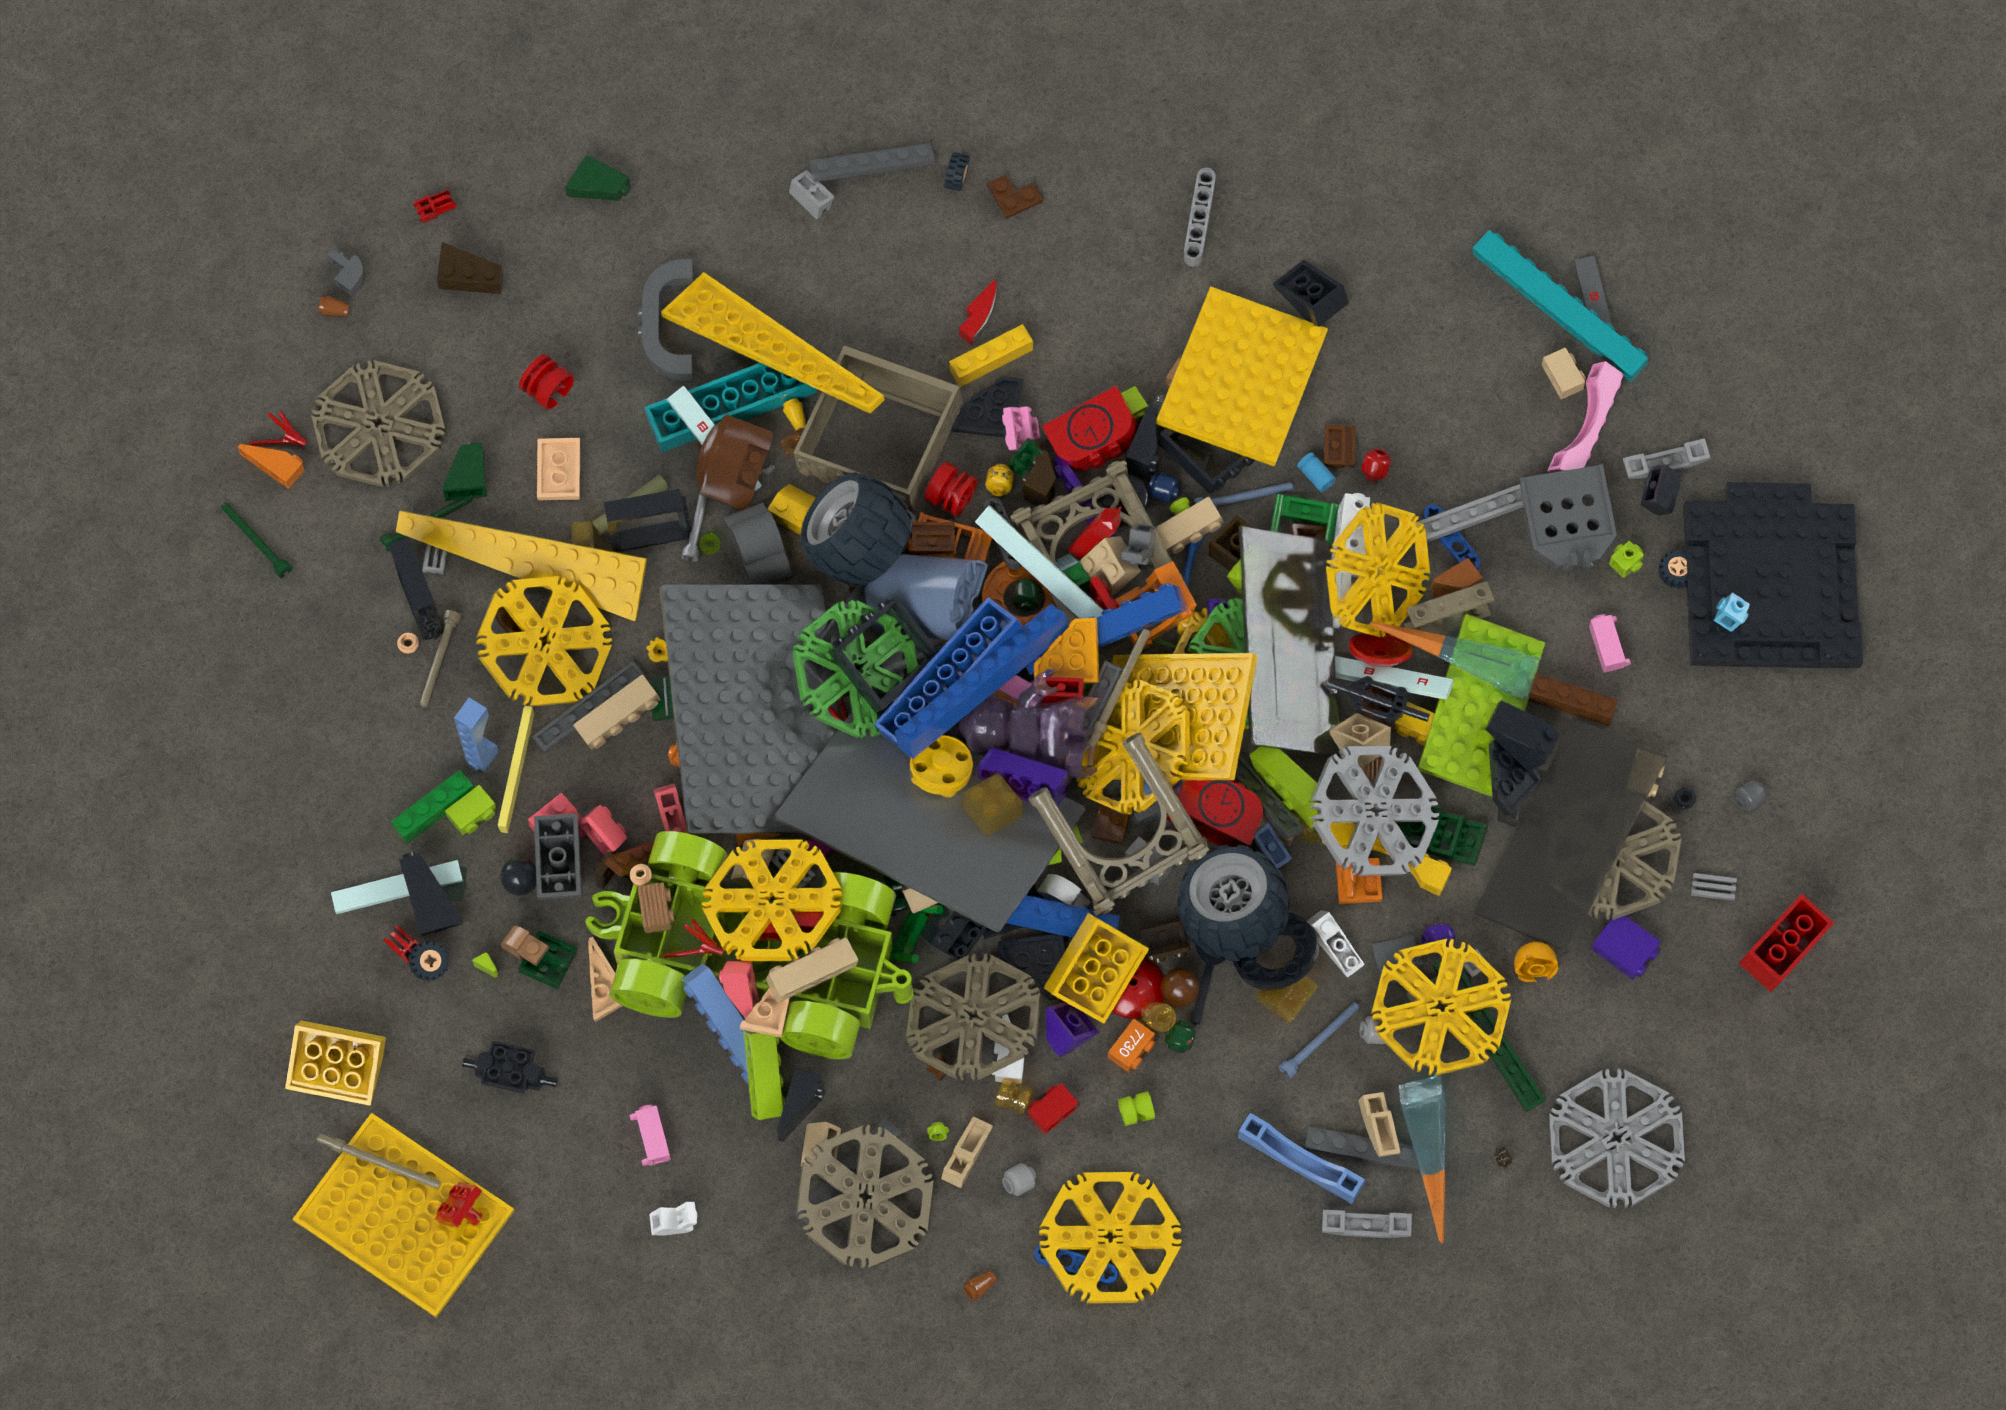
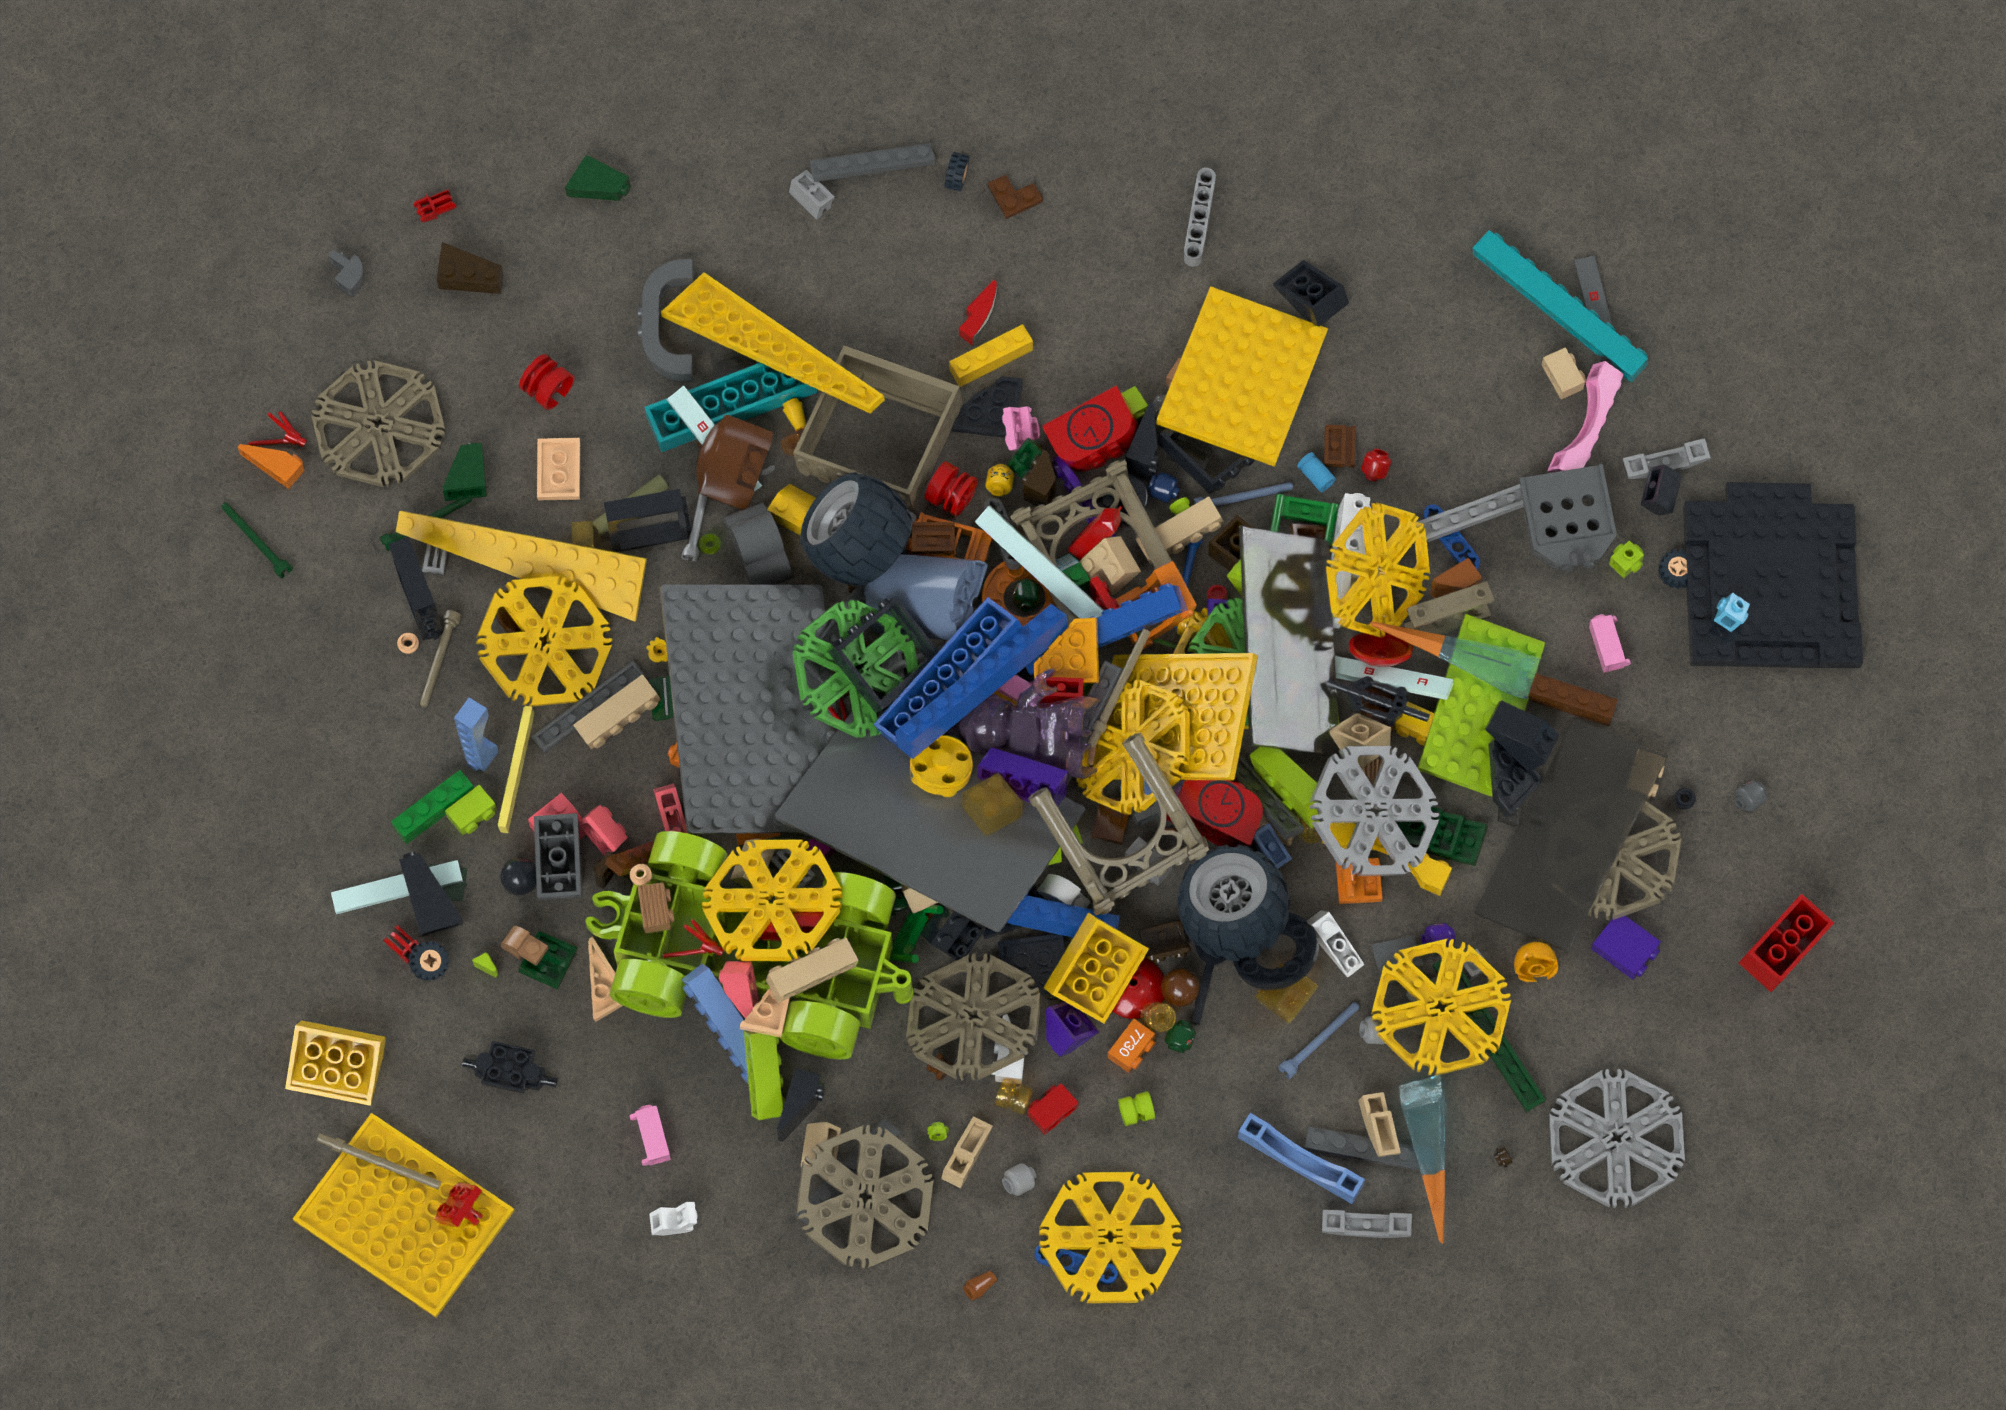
(332, 307): dark orange cone -> none
(1140, 545): dark grey brick -> none
(1217, 592): none -> red plate
(1712, 878): light grey tile -> none

